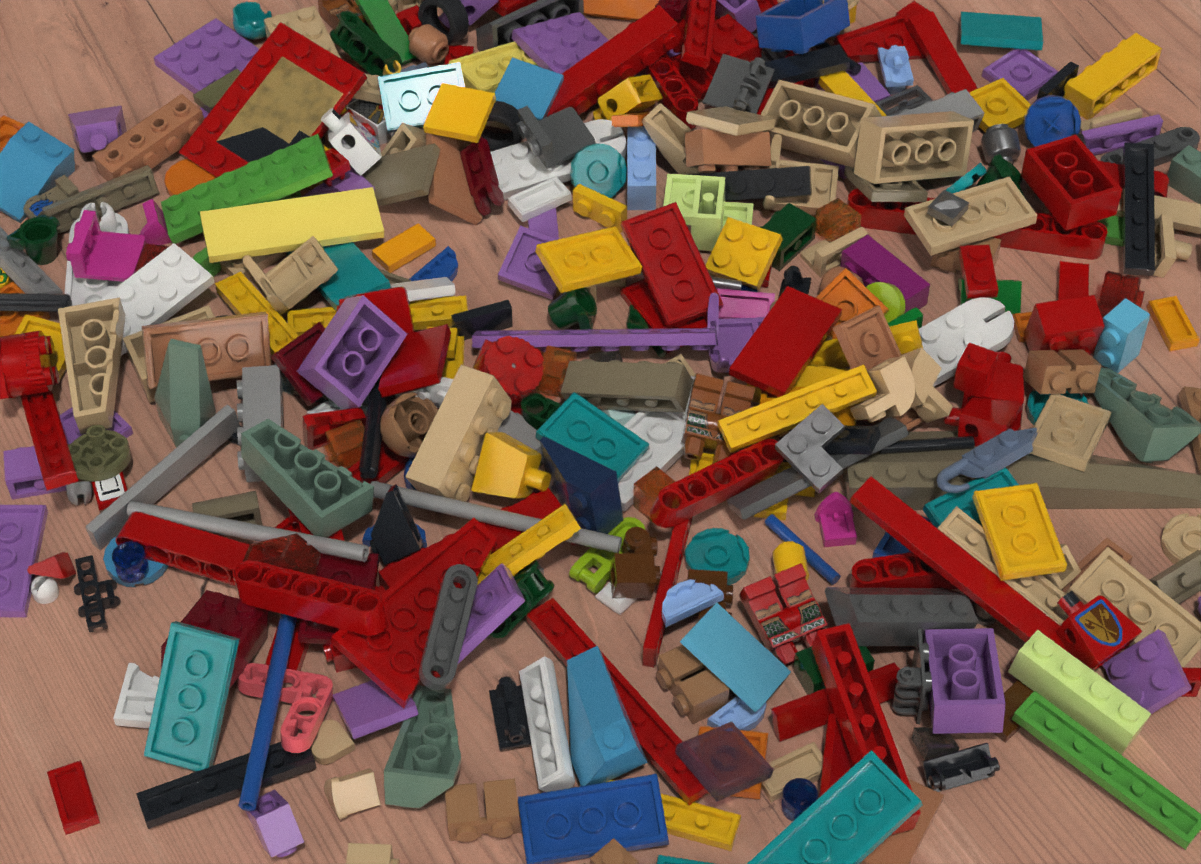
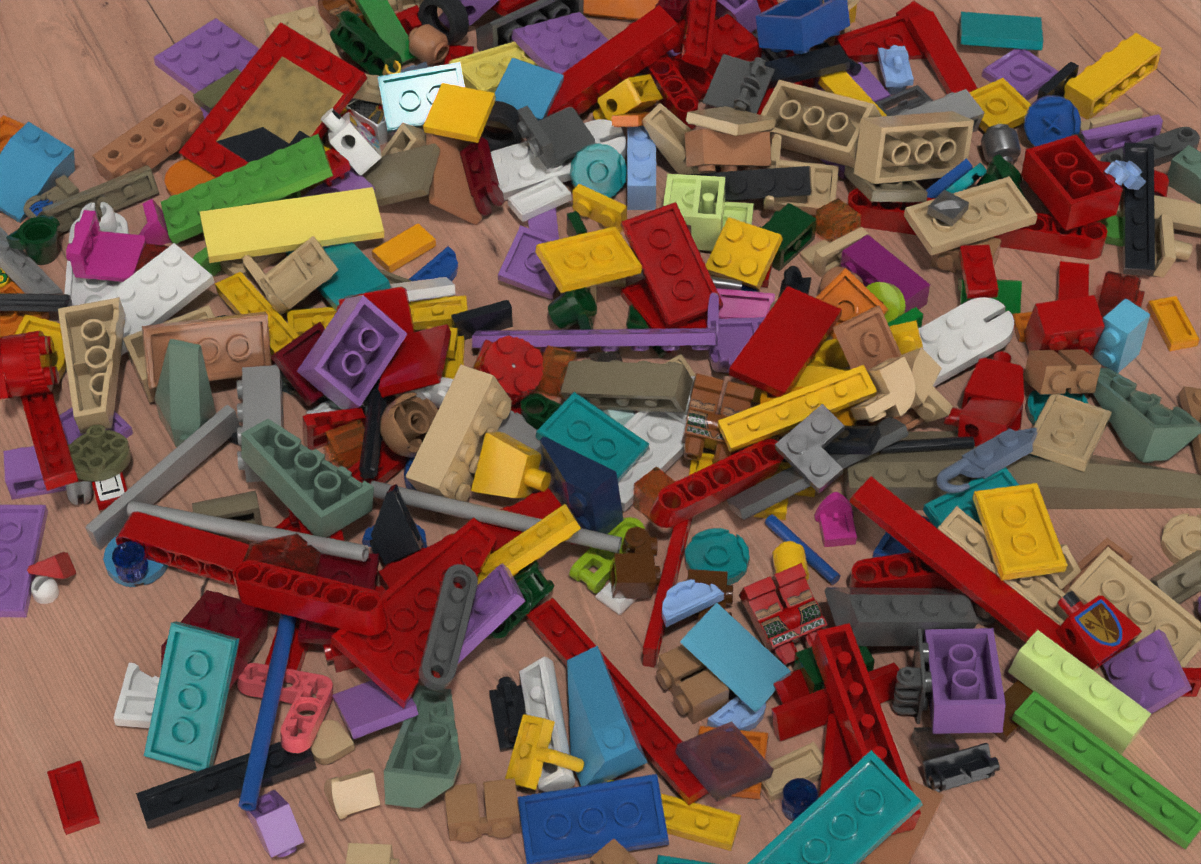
(96, 587): black piece -> none
(97, 127): medium lavender torso -> none
(249, 20): teal hair -> none
(532, 751): none -> yellow plate
(575, 224): none -> dark green tile
(791, 686): none -> red tile
(949, 179): none -> blue tile
(975, 370): red brick -> none
(1126, 173): none -> light blue plate

